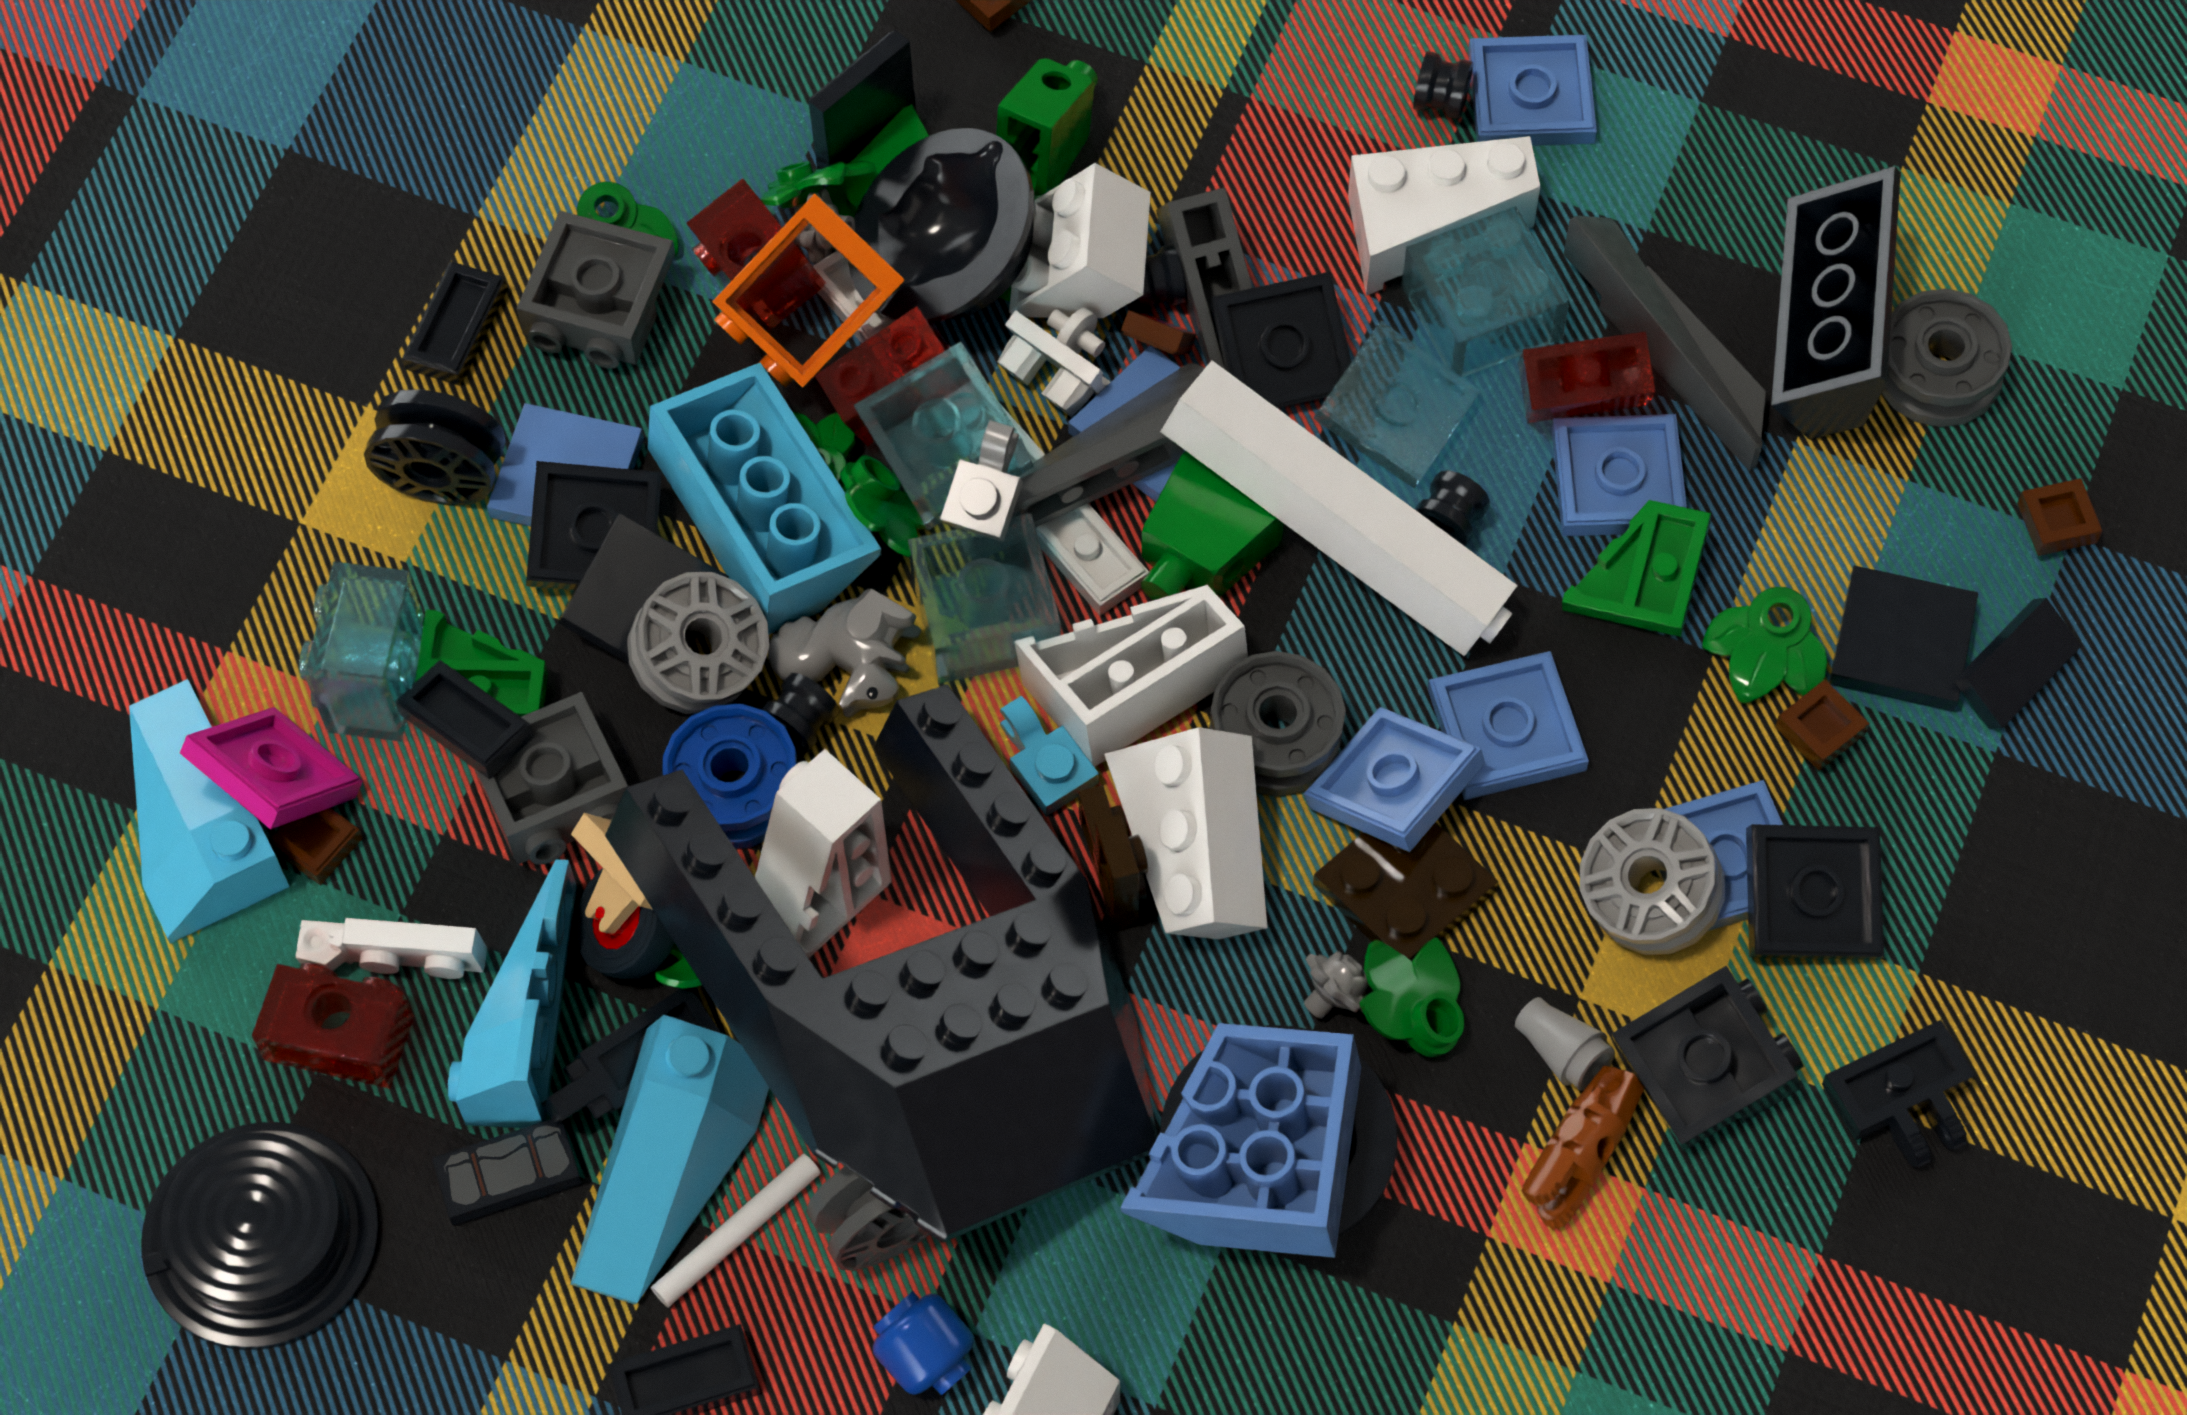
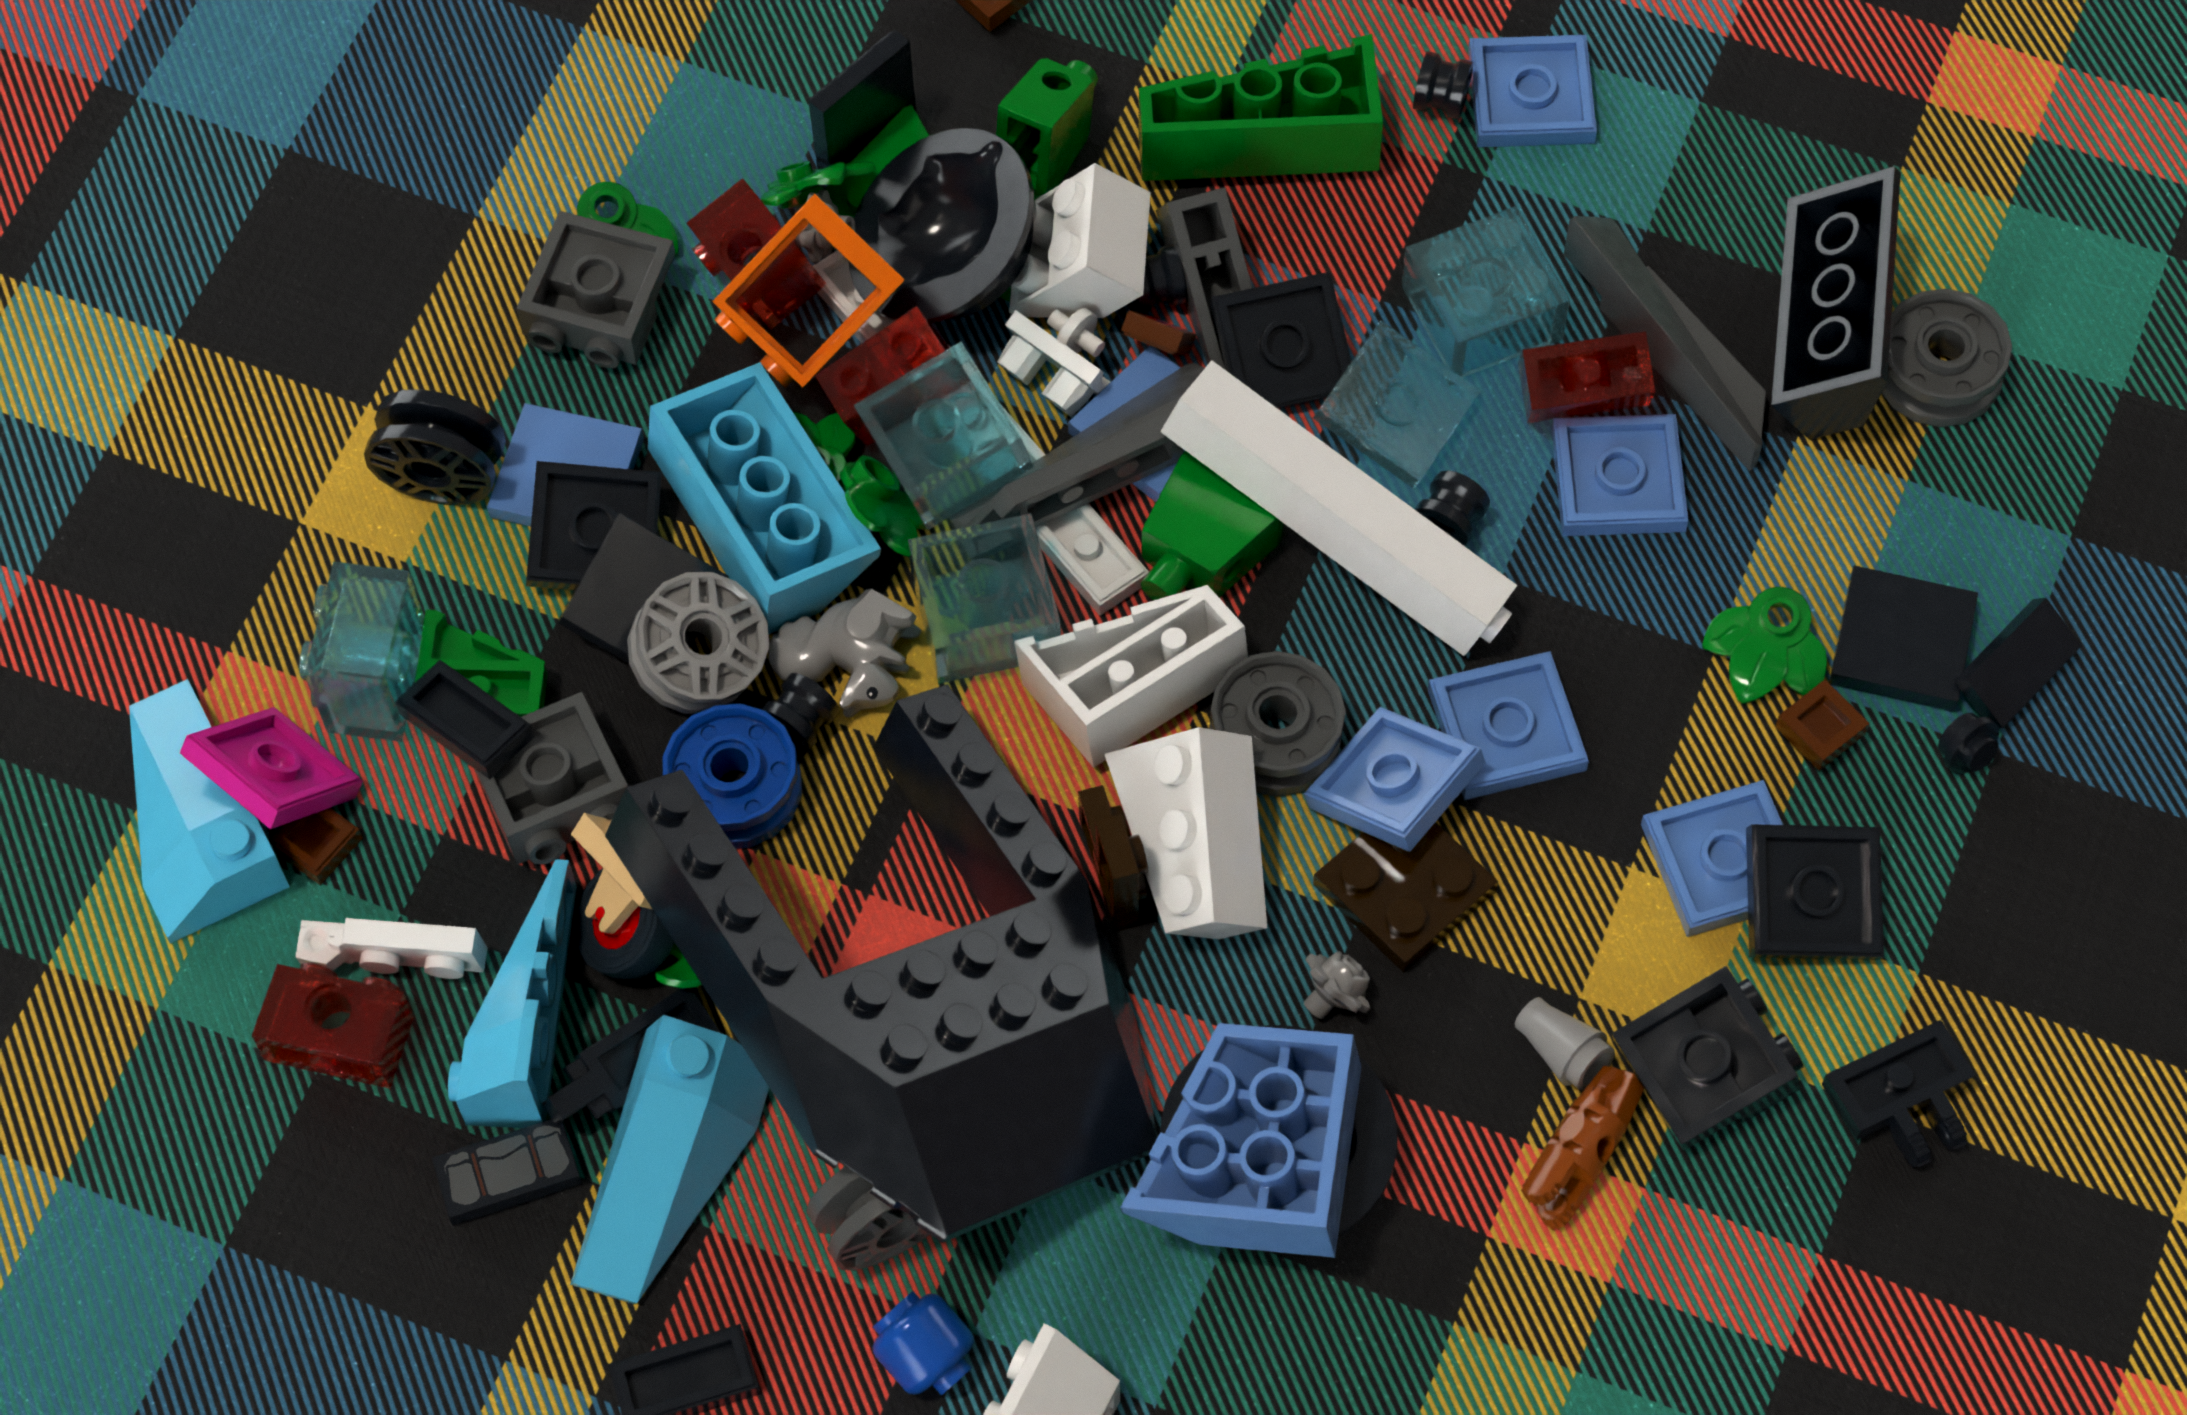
(260, 1236): black piece -> none
(455, 323): black tile -> none
(735, 1230): white bar -> none
(823, 850): white wedge -> none
(984, 494): plate -> none
(1047, 765): medium azure plate -> none
(1266, 118): none -> green wedge
(1414, 997): green plate -> none
(1432, 190): white wedge -> none
(1637, 845): light grey wheel -> none
(1646, 572): green wing -> none
(1969, 743): none -> black plate
(2059, 517): reddish brown plate -> none

